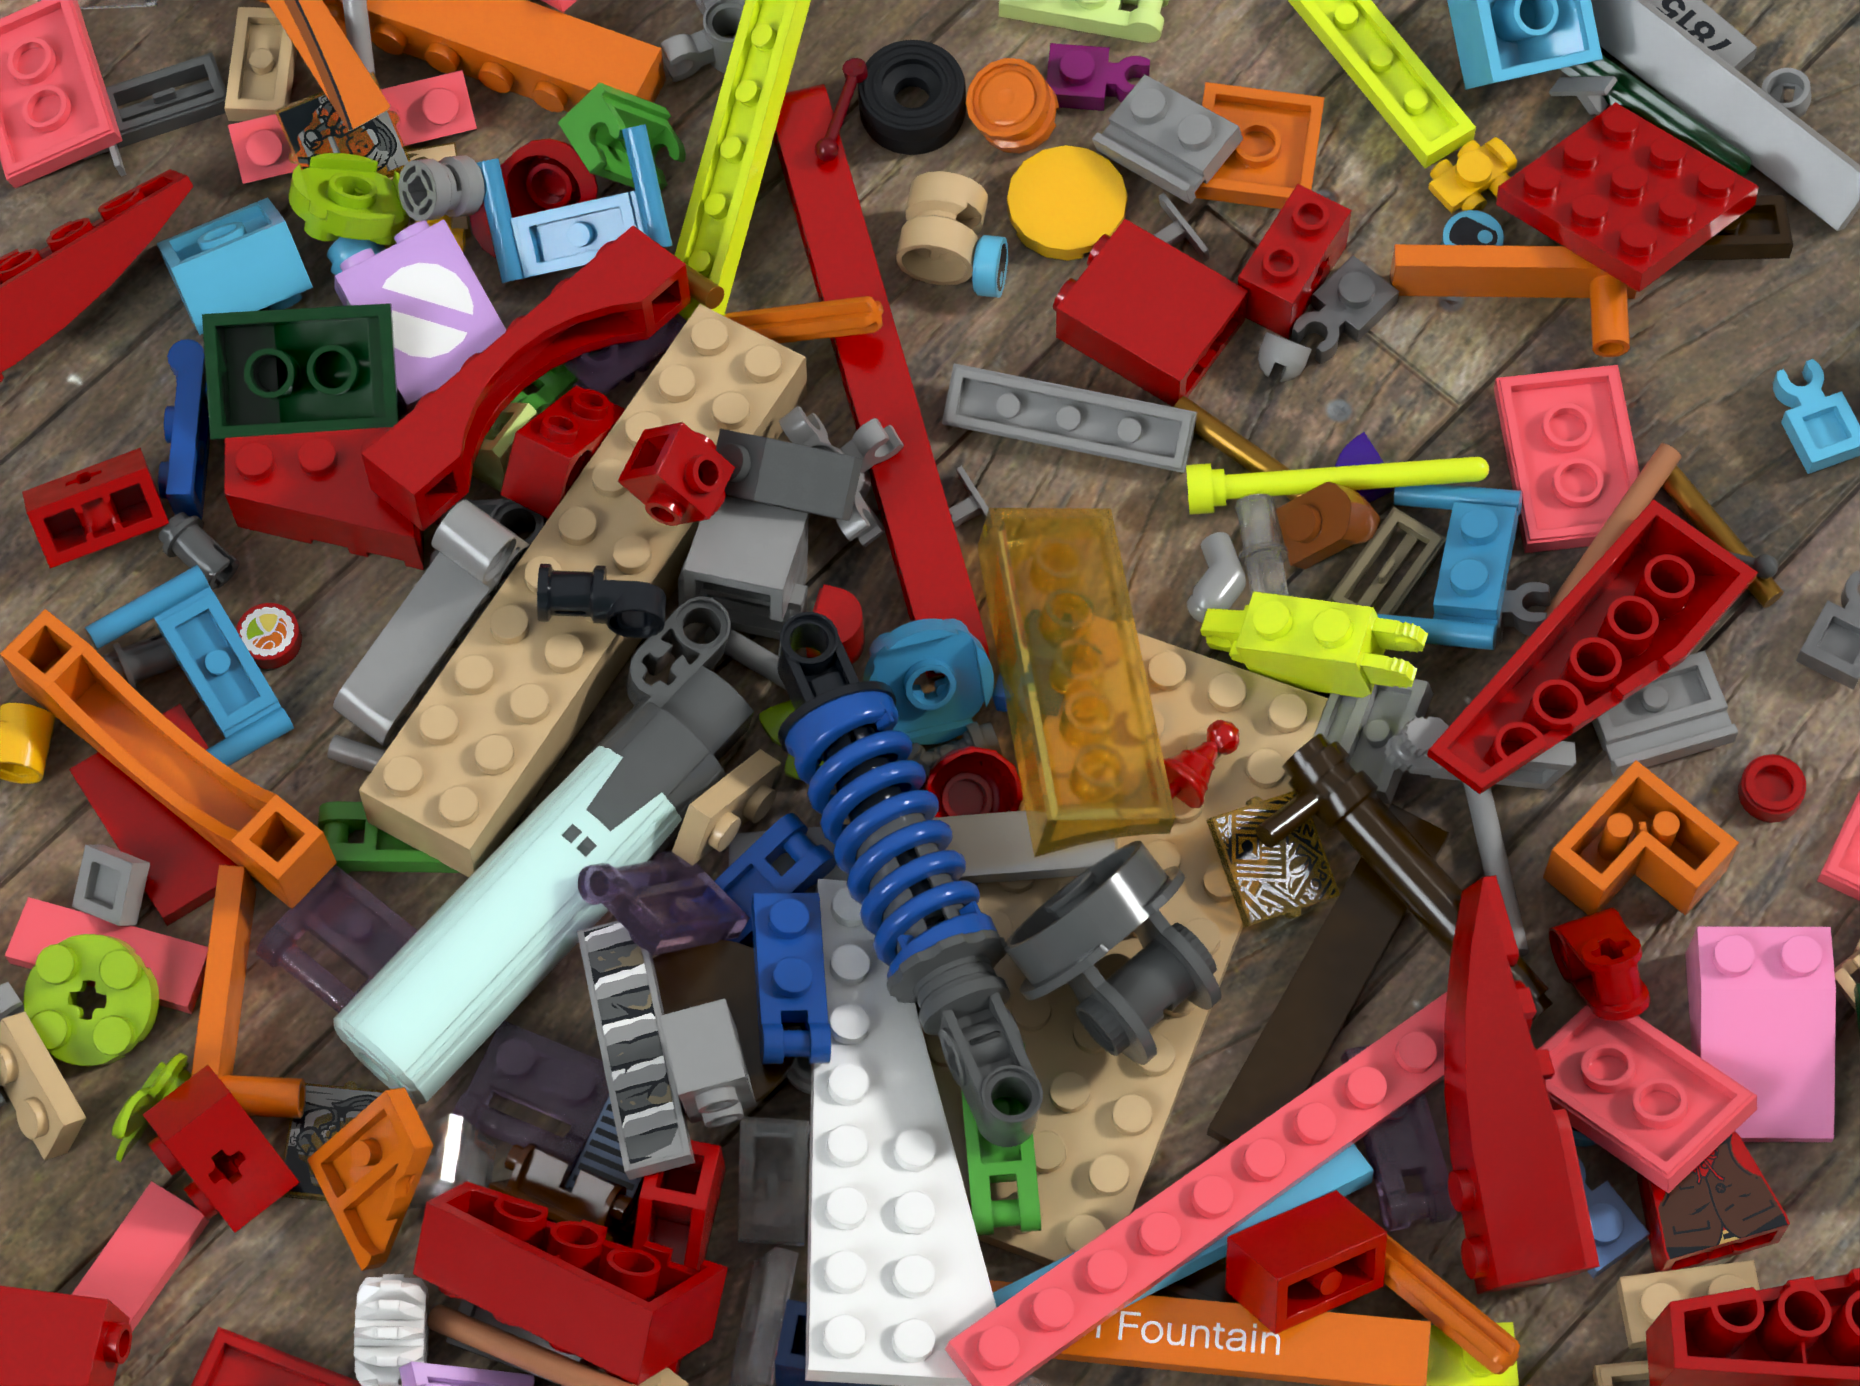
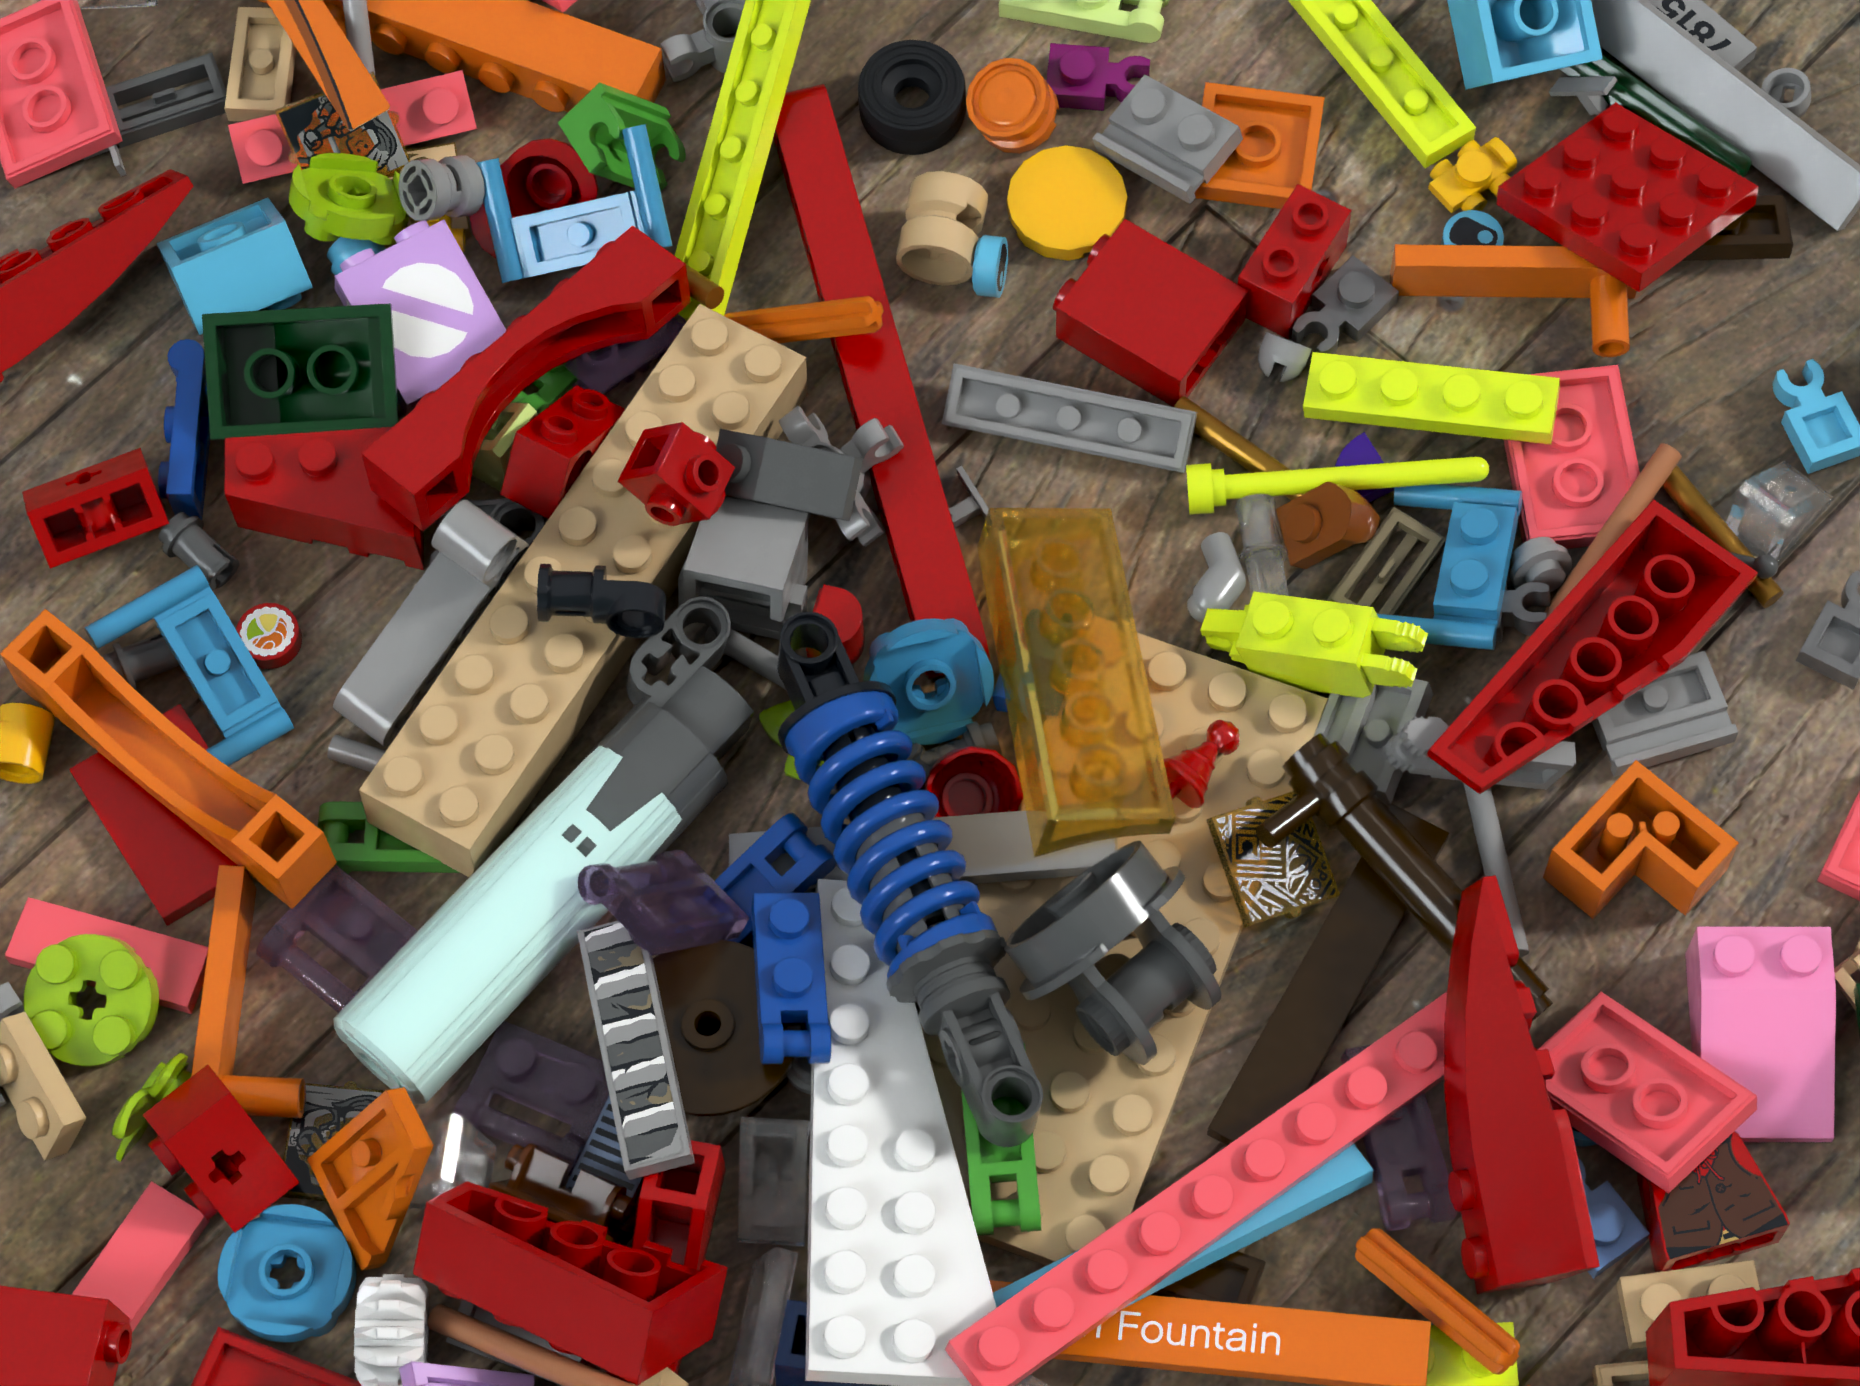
(111, 885): light grey plate -> none
(310, 1304): none -> dark azure plate
(708, 1063): light grey brick -> none
(727, 806): tan plate -> none
(854, 73): dark red hinge -> none
(1179, 229): light grey piece -> none
(1305, 1261): red brick -> none
(1431, 398): none -> neon yellow plate
(1541, 562): none -> light grey plate
(1601, 964): red piece -> none
(1772, 788): red tile -> none
(1776, 509): none -> clear slope

